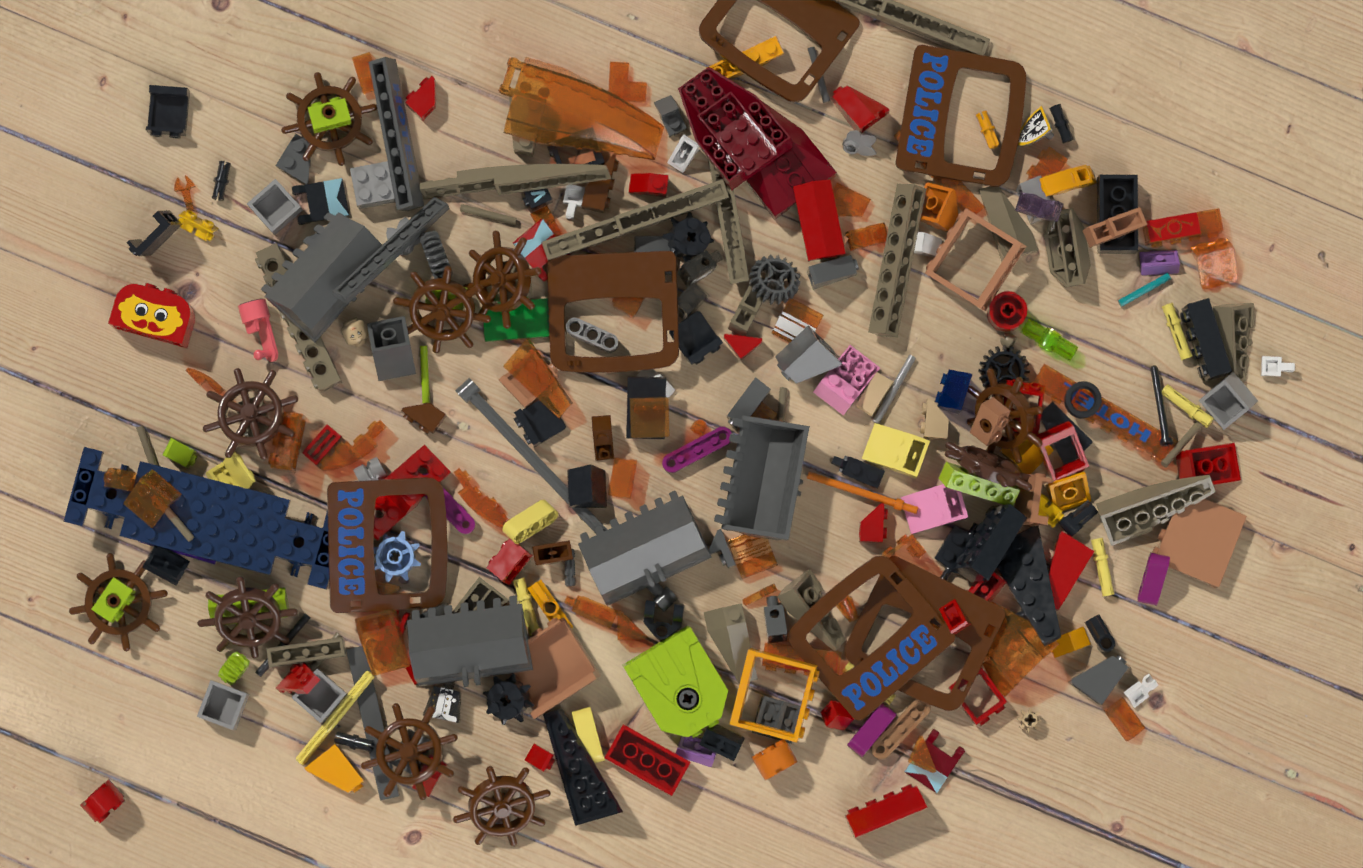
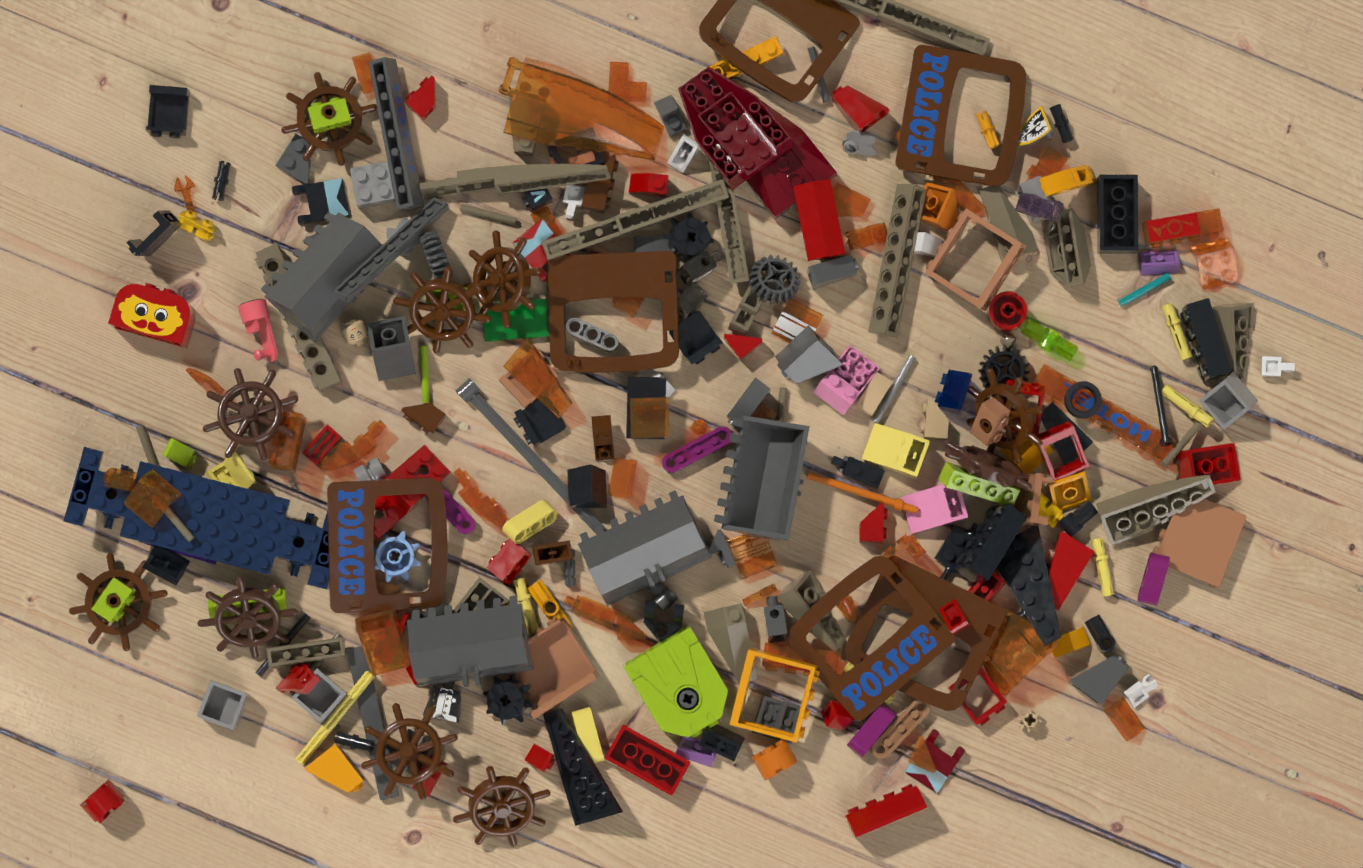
(233, 668): lime gear -> none
(274, 207): light grey piece -> none
(1114, 227): nougat slope -> none

